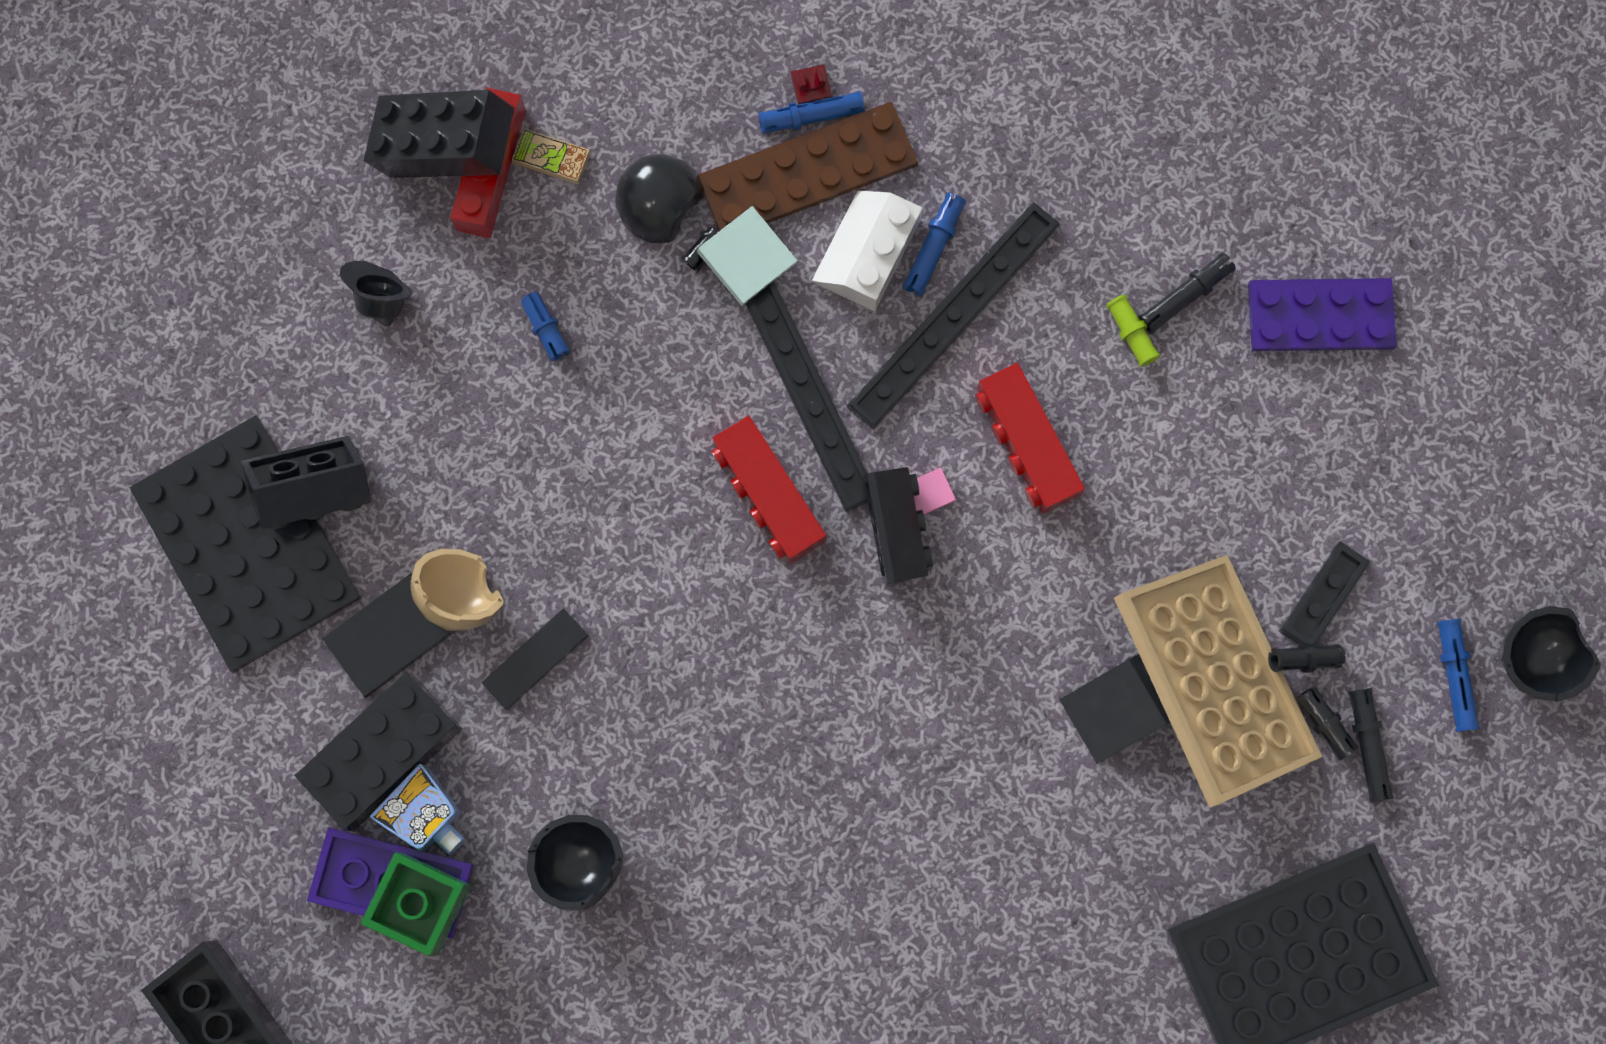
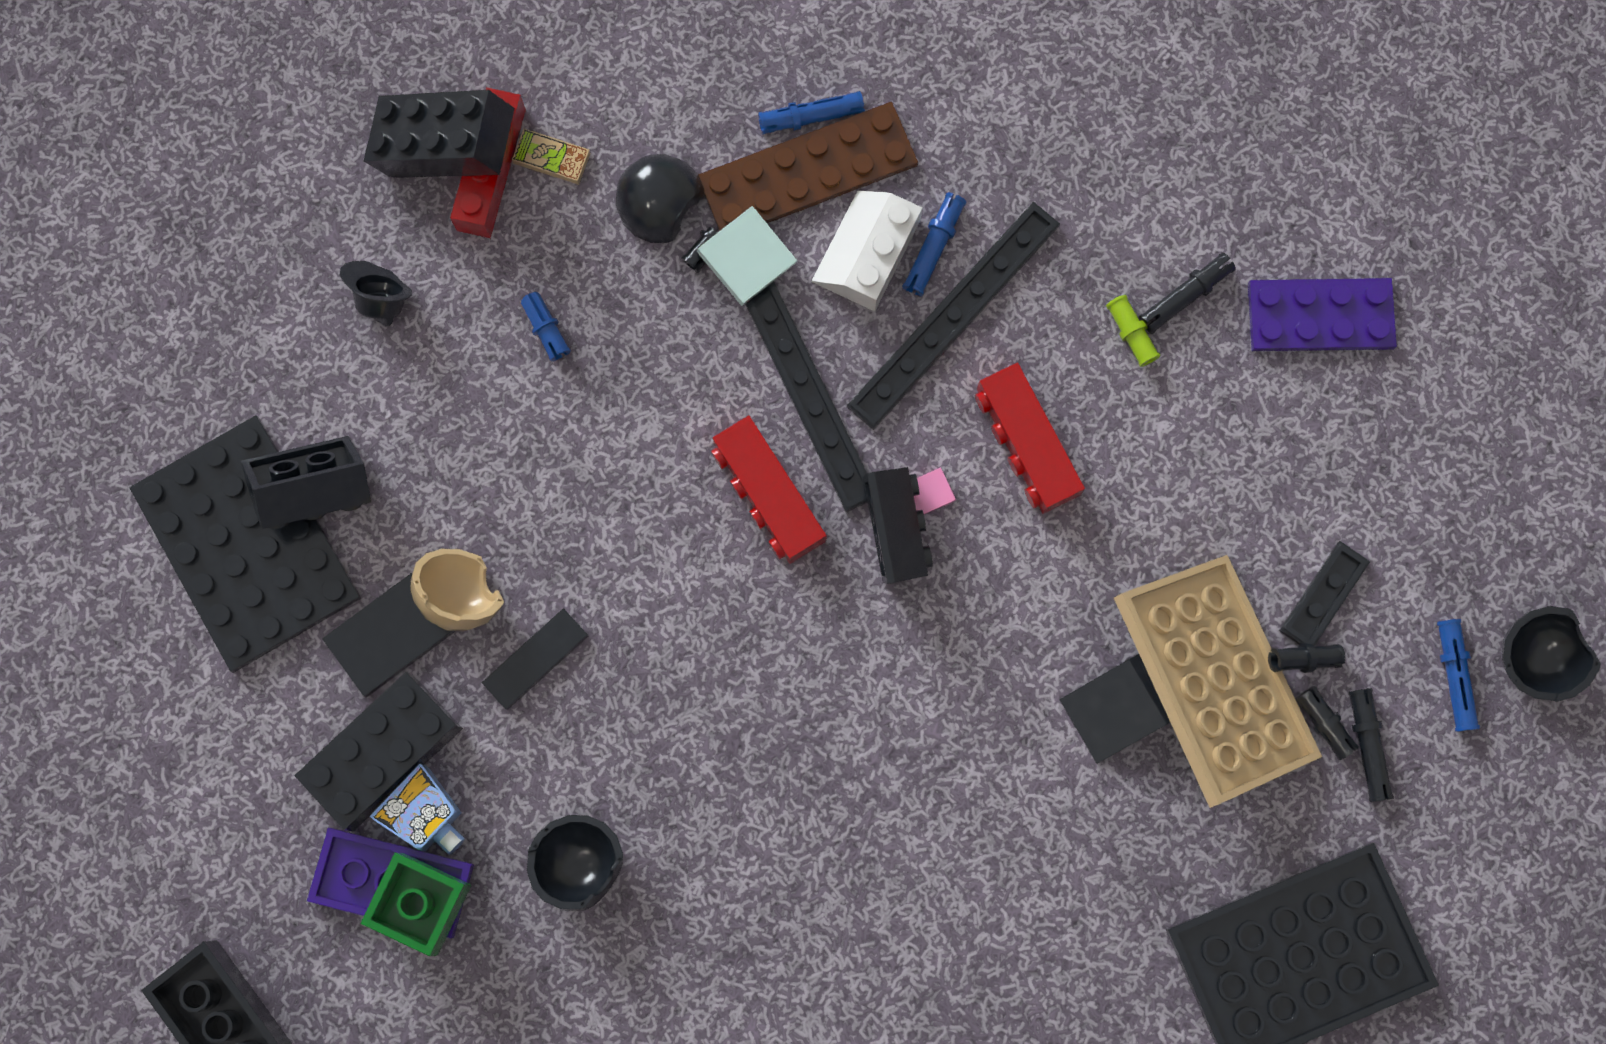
(811, 84): dark red tile -> none

